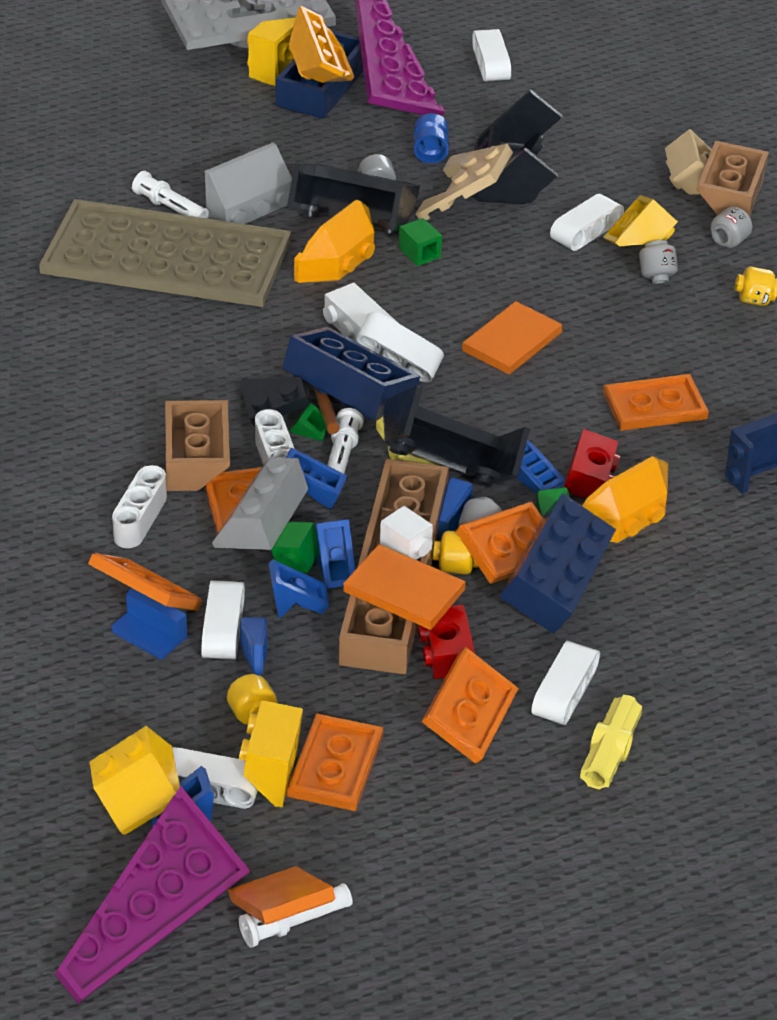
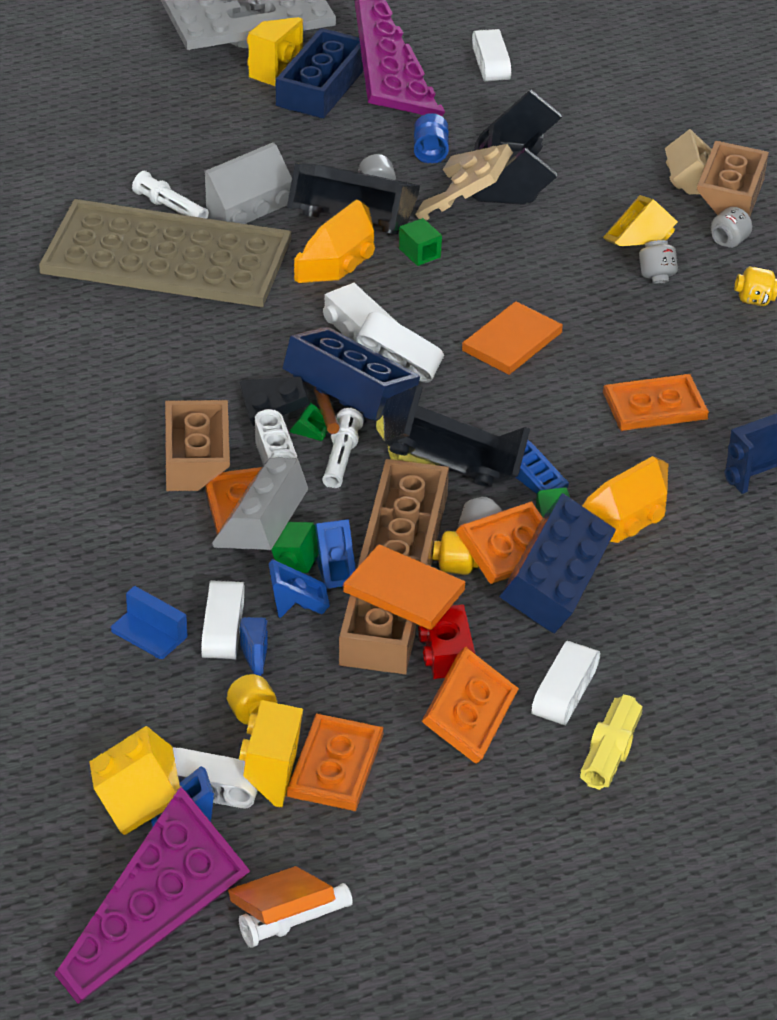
(139, 506): white beam -> none
(146, 581): orange tile -> none
(317, 49): light orange wedge -> none
(323, 481): blue slope -> none
(406, 533): white brick -> none
(456, 495): blue slope -> none
(586, 222): white beam -> none
(591, 464): red brick -> none

